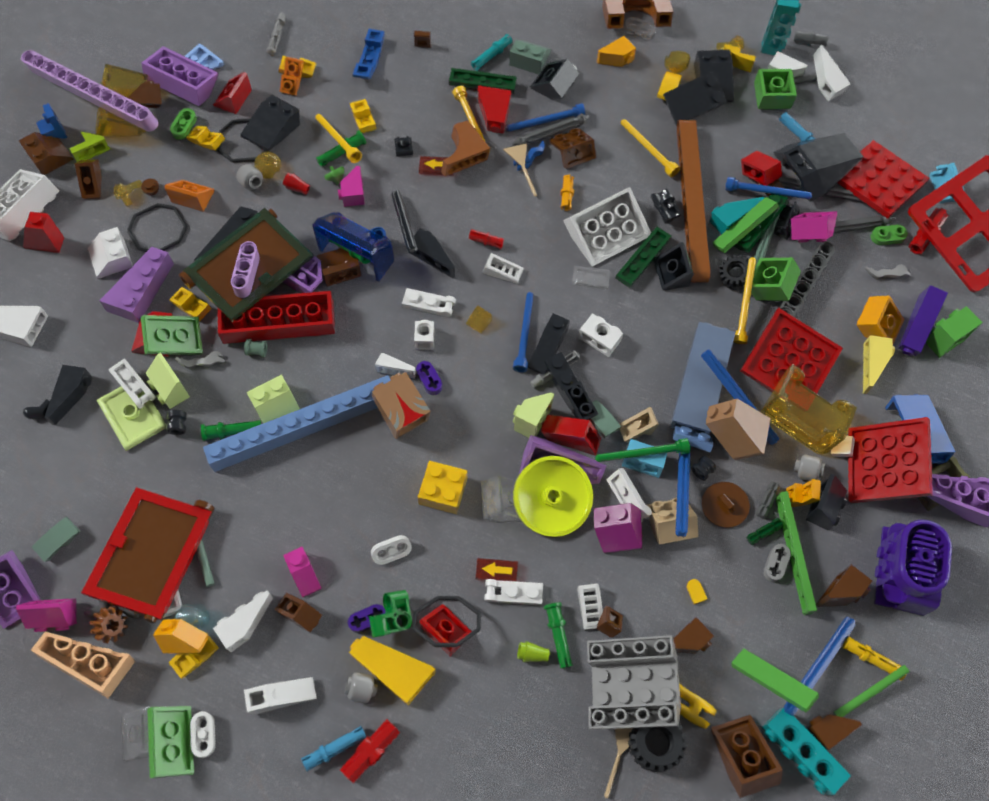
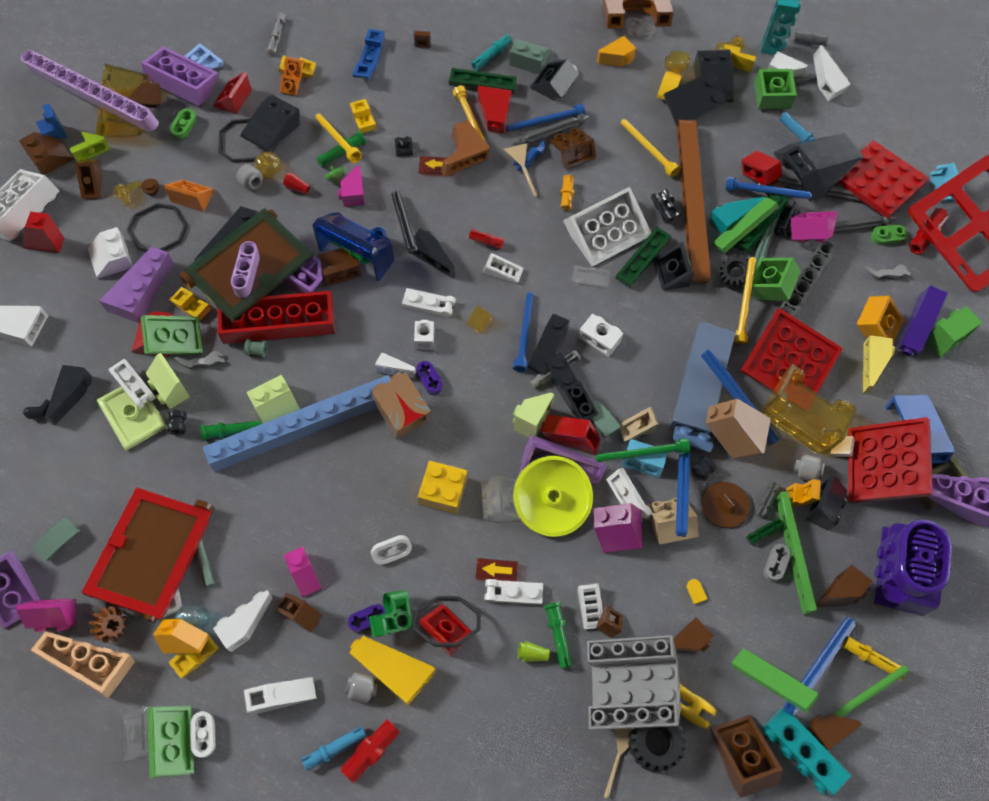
(203, 137): yellow slope -> none

